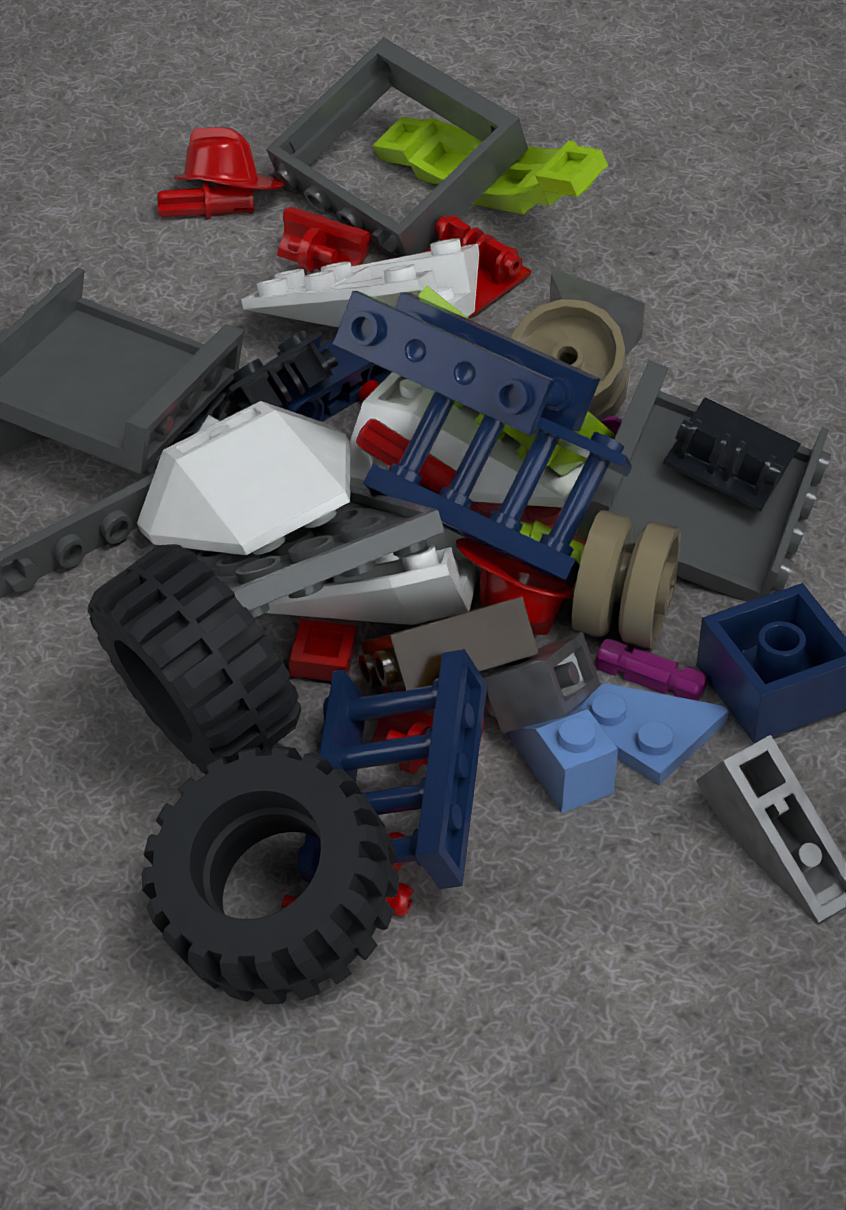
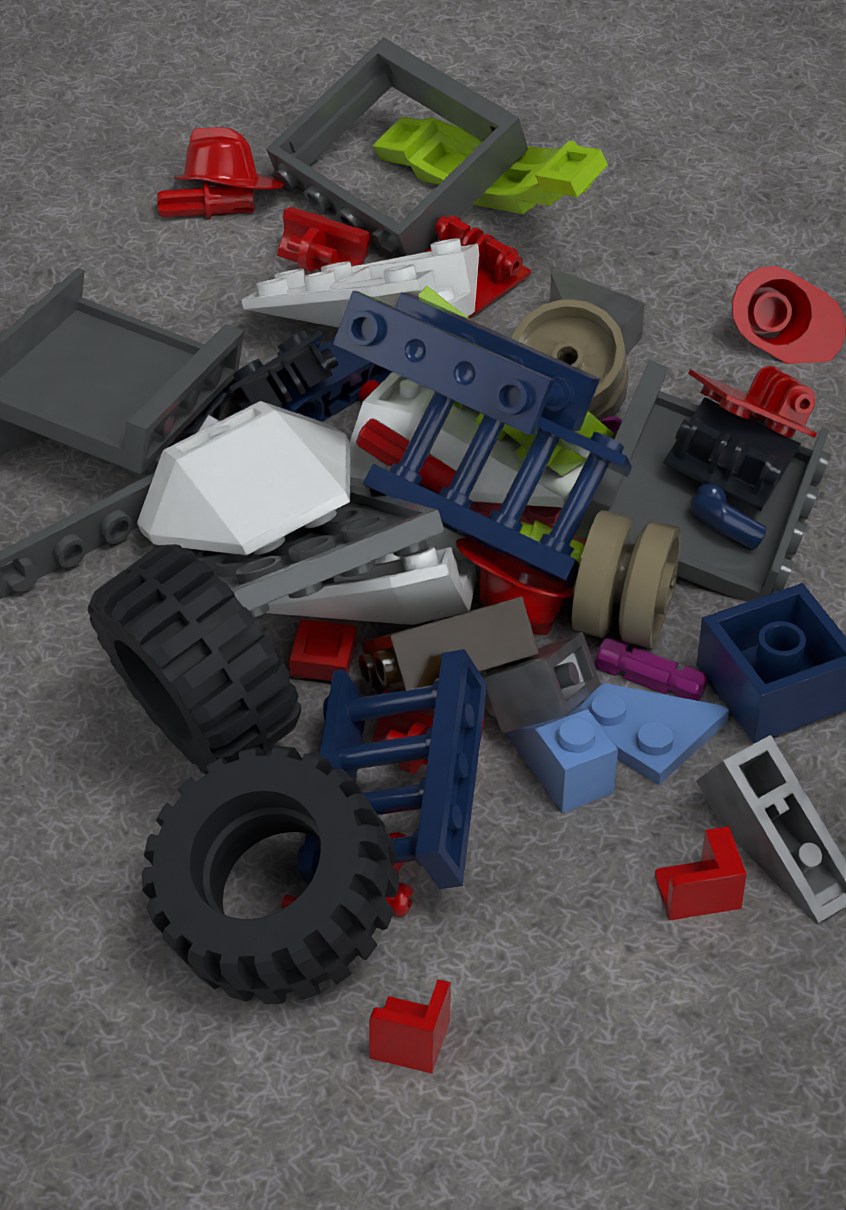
(410, 1031): none -> red panel
(707, 885): none -> red panel
(712, 510): none -> dark blue arm
(772, 398): none -> red hinge
(780, 300): none -> red piece

